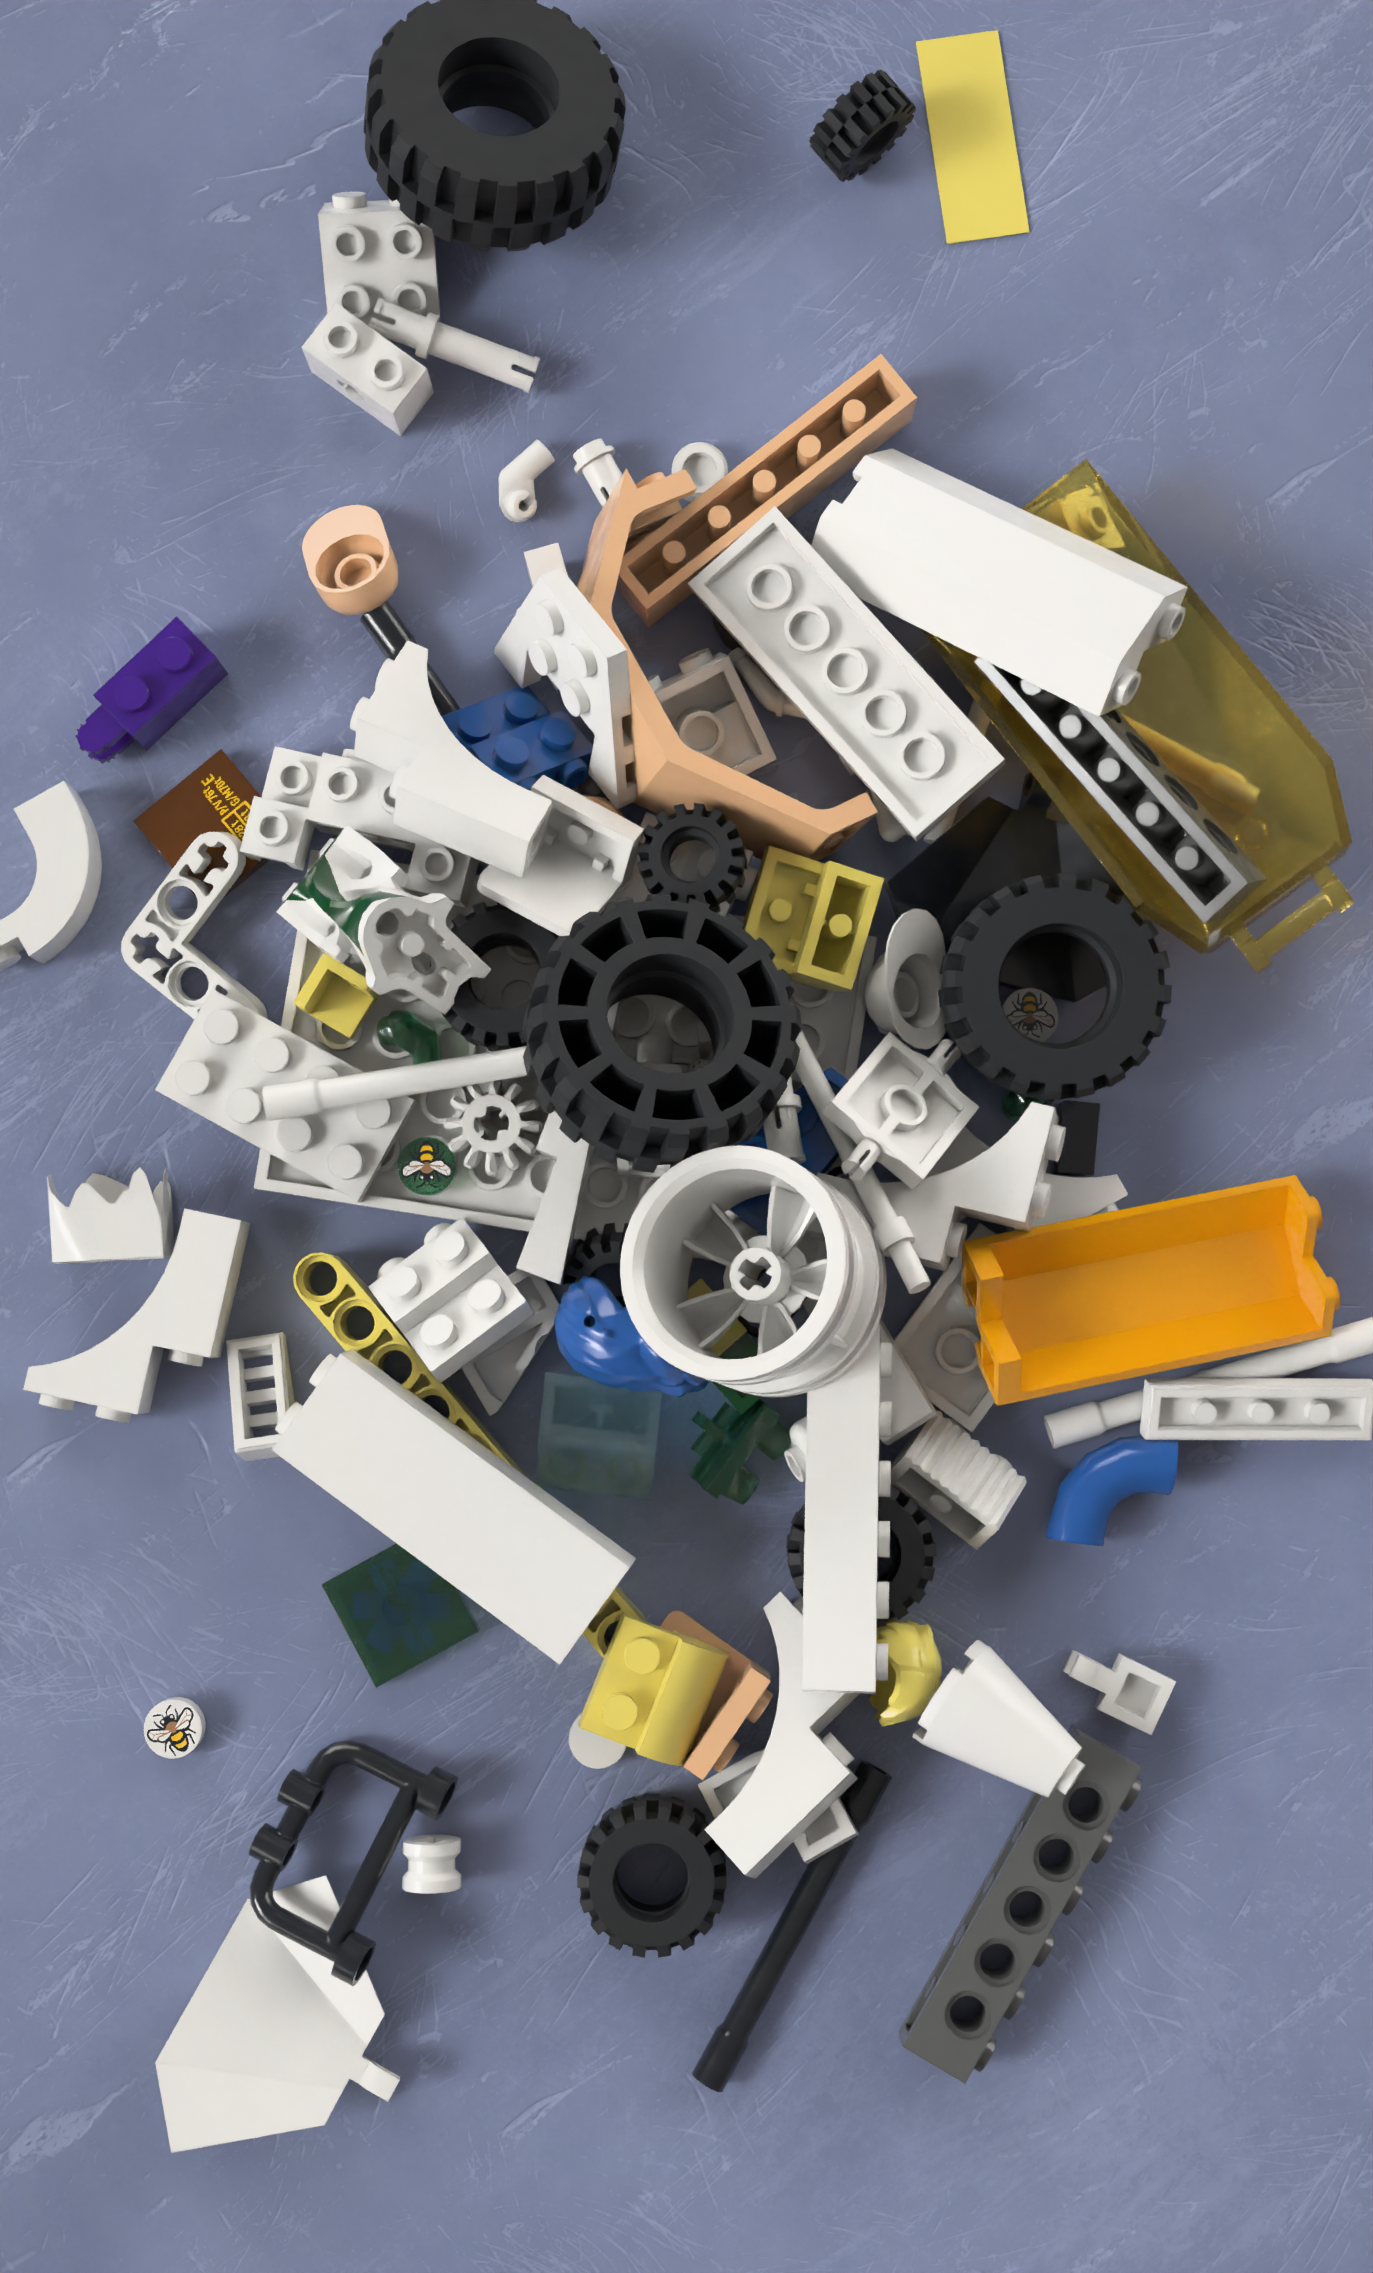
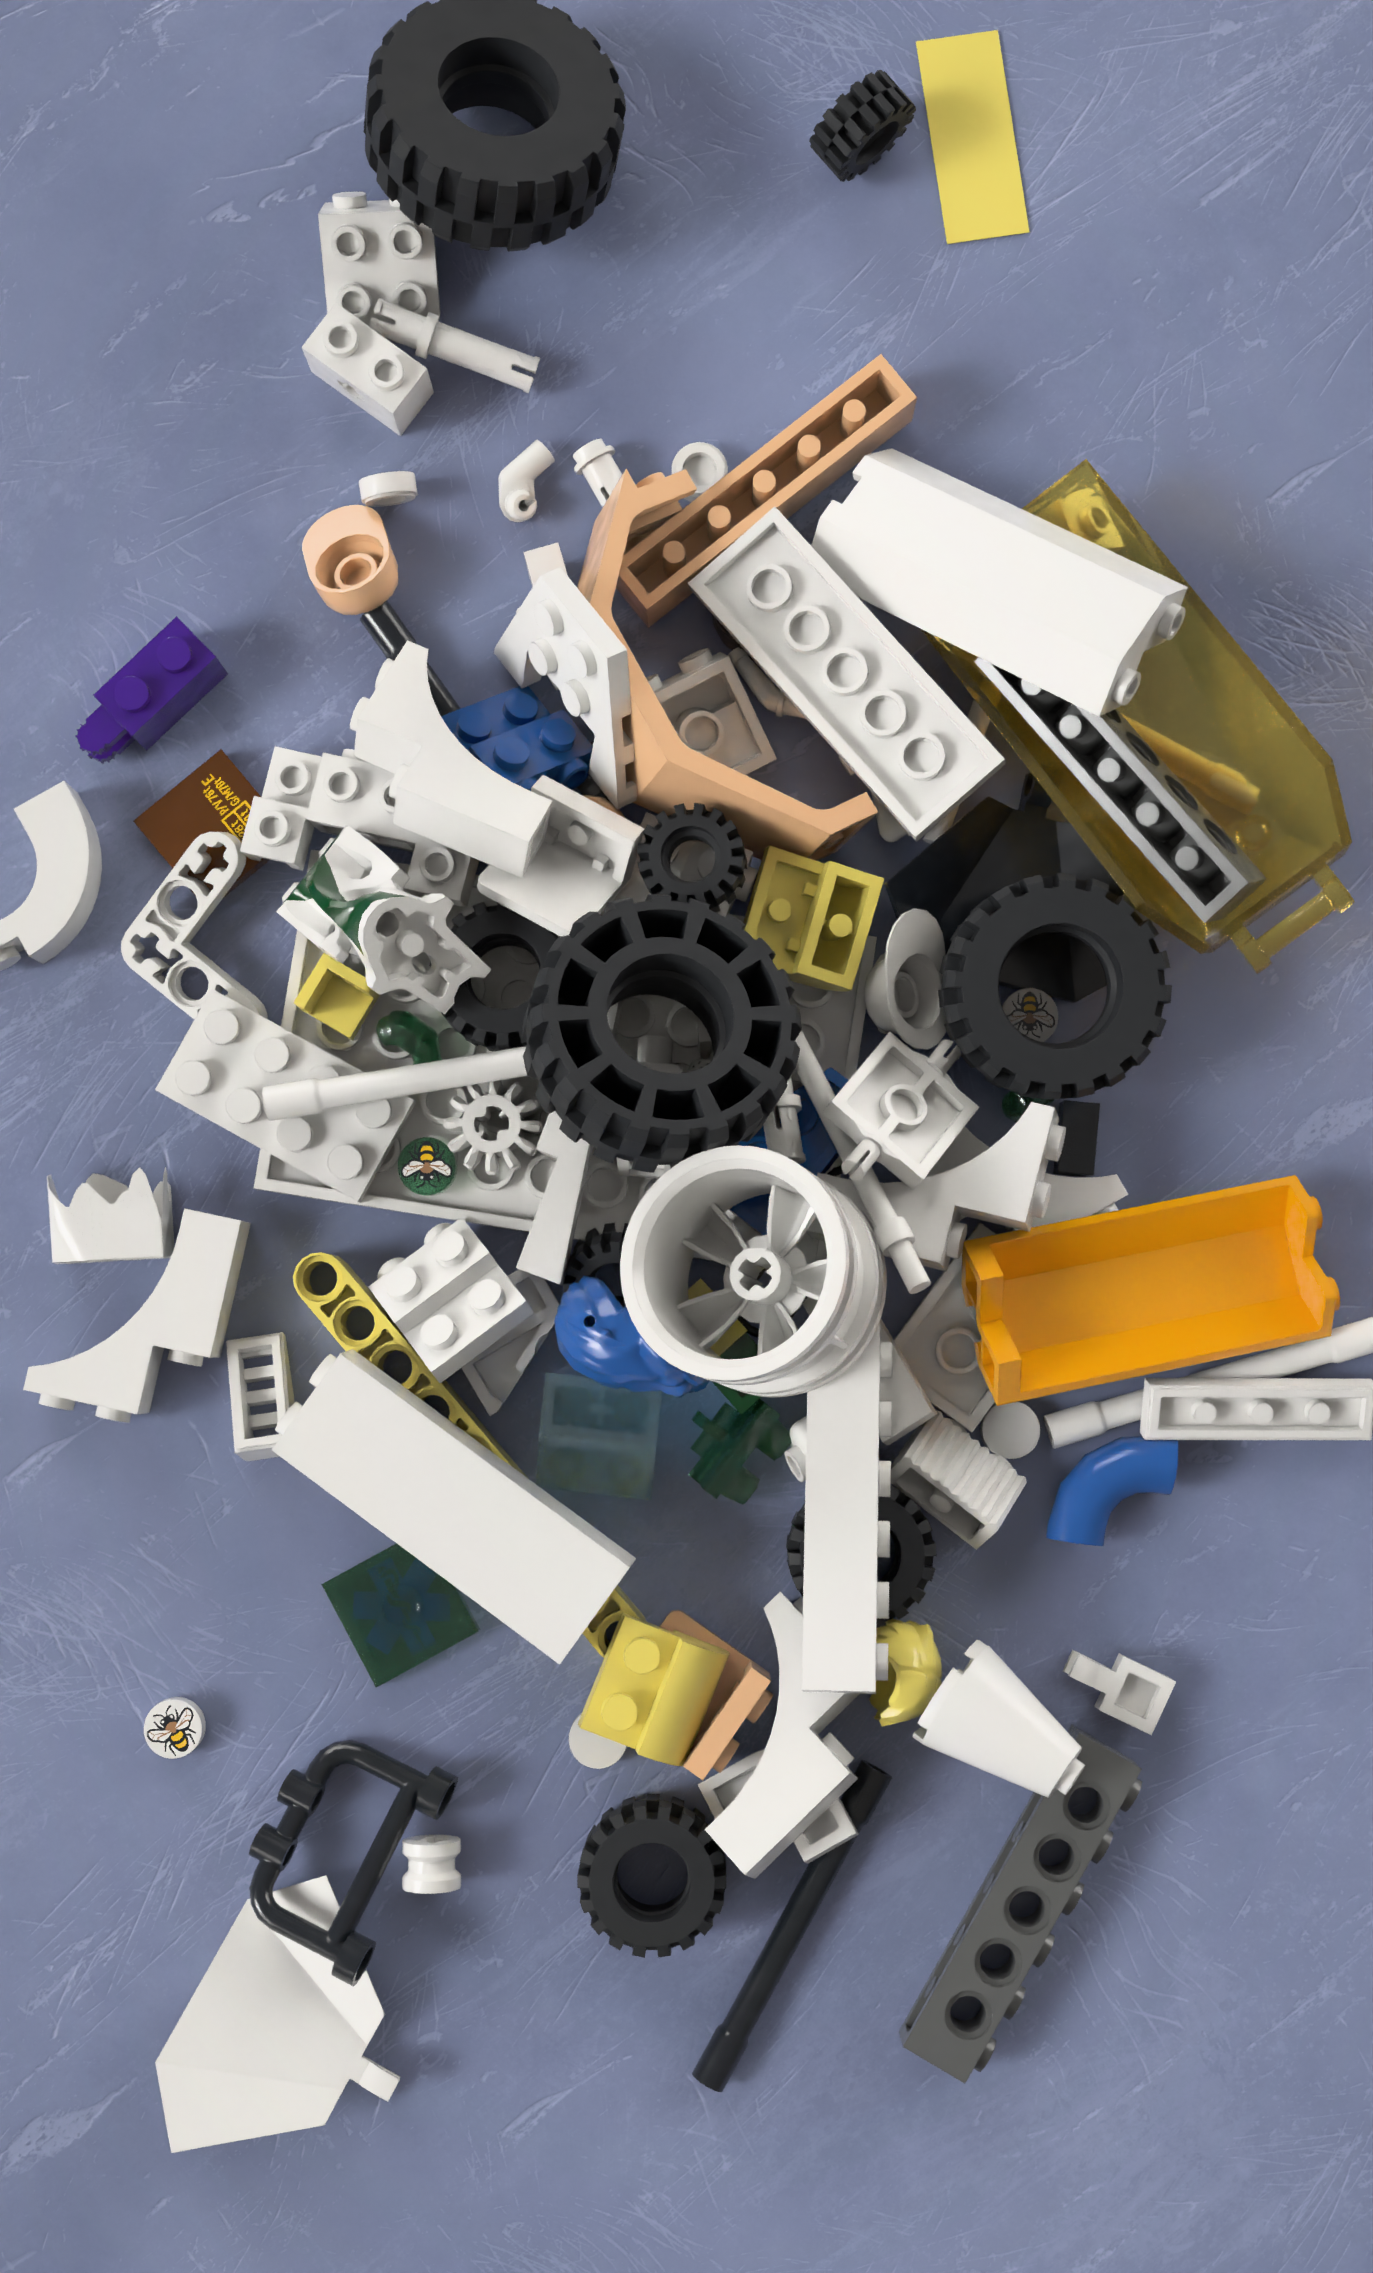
(388, 488): none -> white tile
(1010, 1430): none -> white tile

